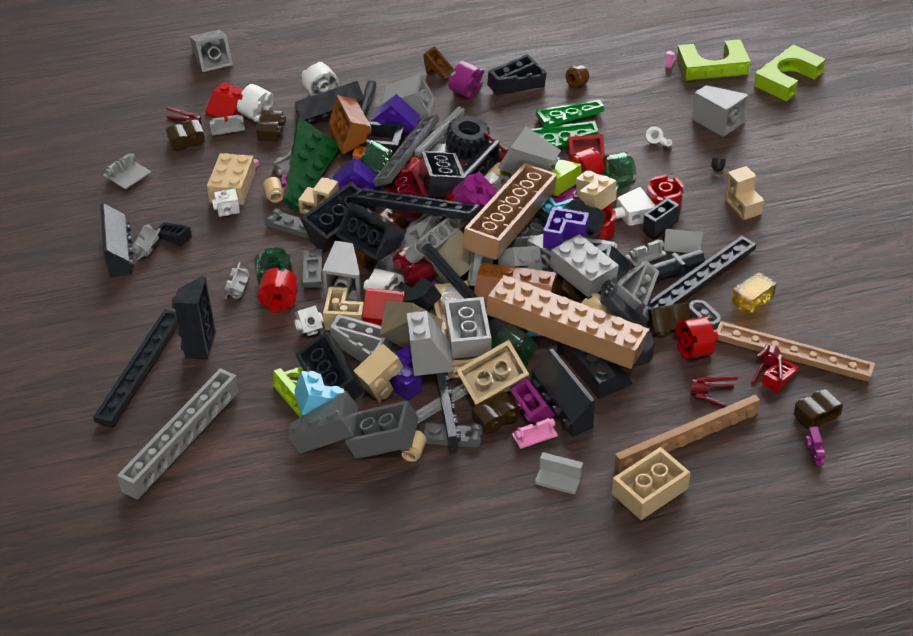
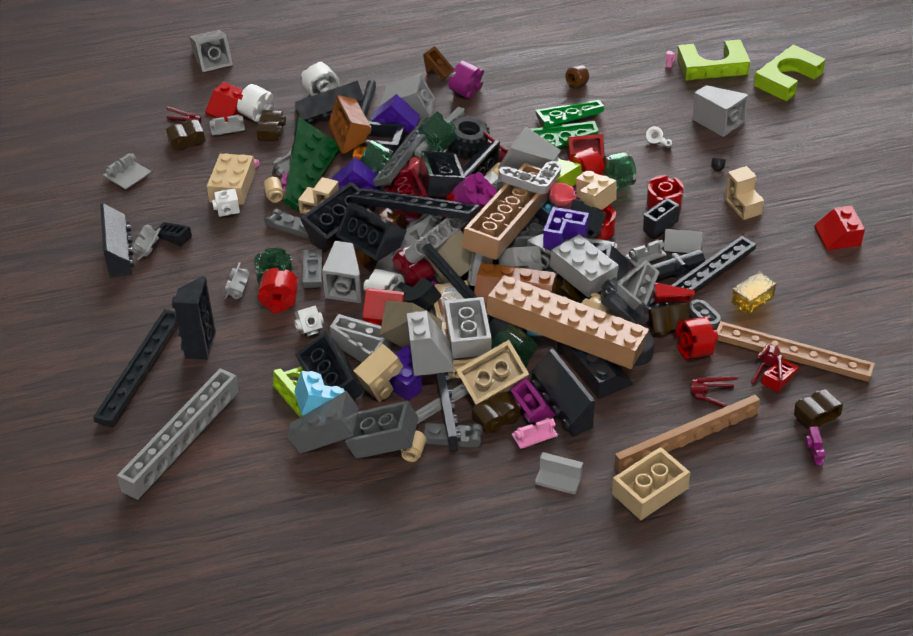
(338, 303): tan brick -> none
(438, 132): none -> clear green brick
(516, 75): black wedge -> none
(539, 184): none -> light grey beam
(561, 194): none -> coral hair
(633, 206): white torso -> none
(667, 294): none -> red slope
(840, 229): none -> red slope

